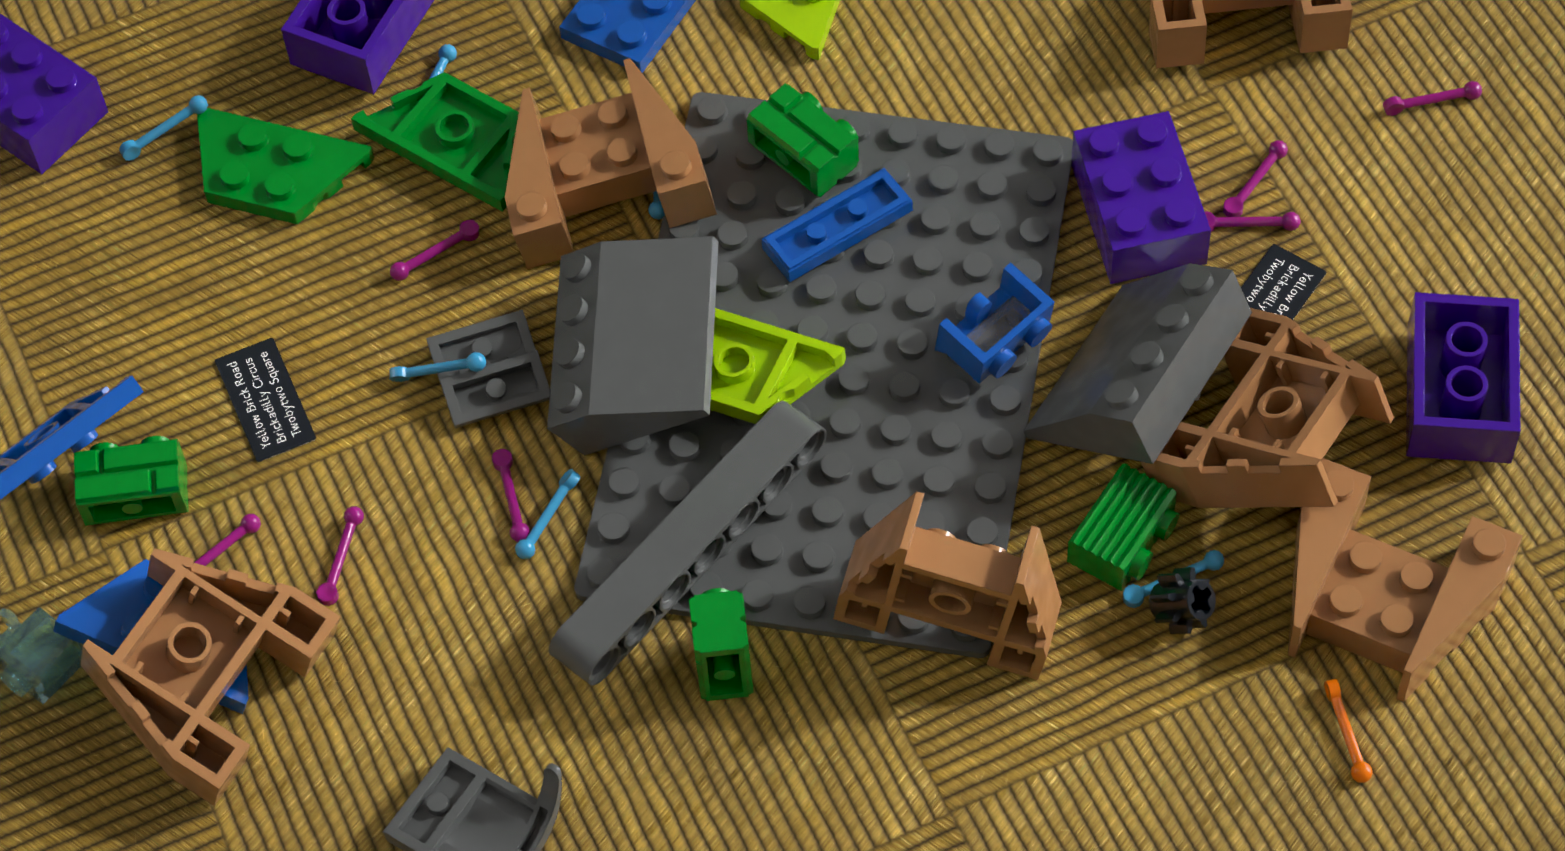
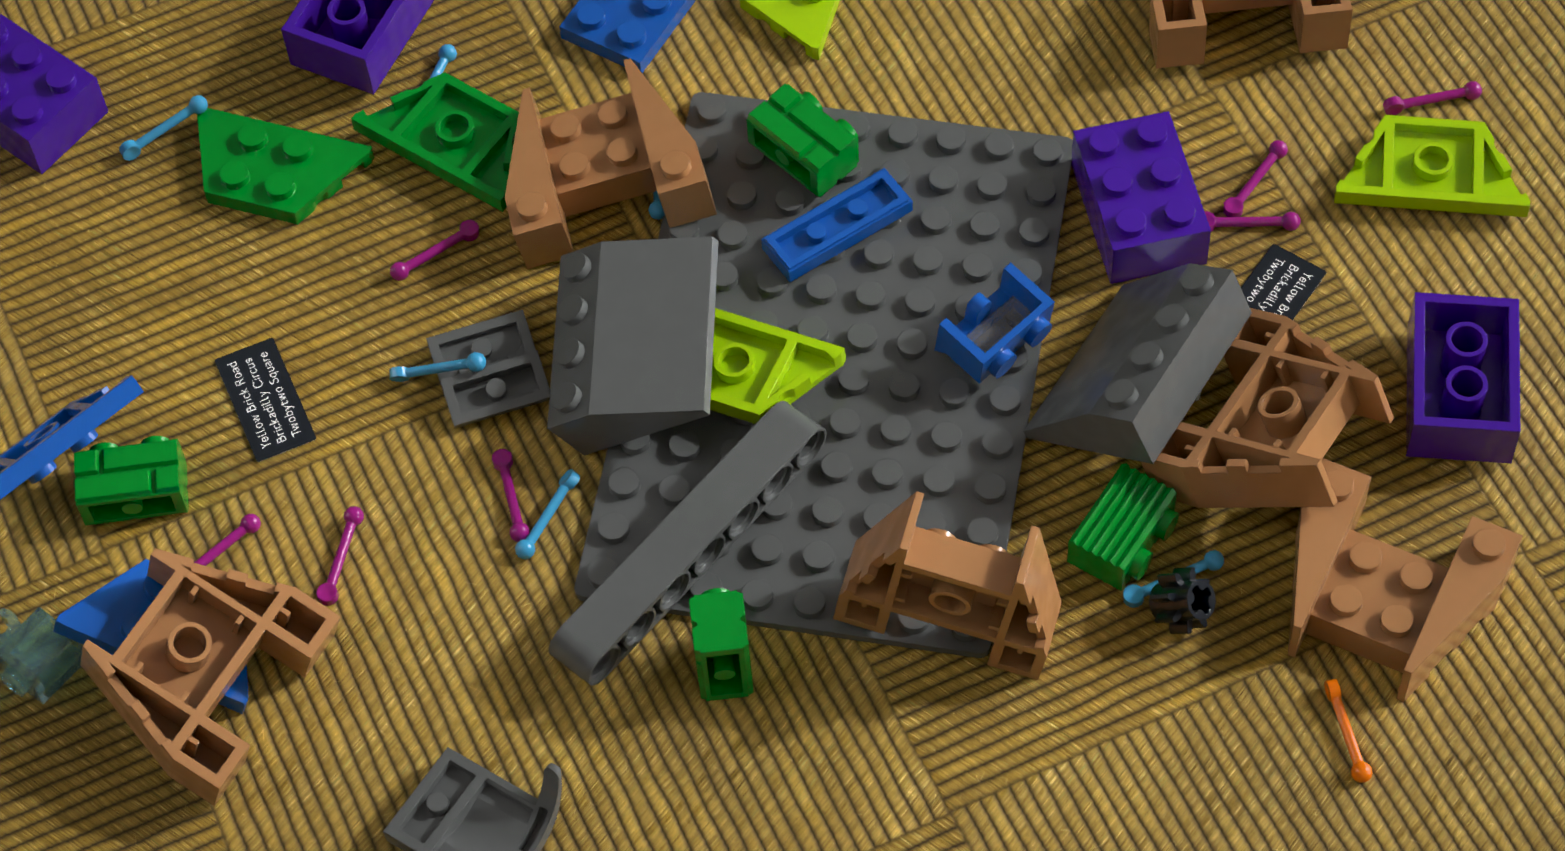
(1433, 168): none -> lime wing

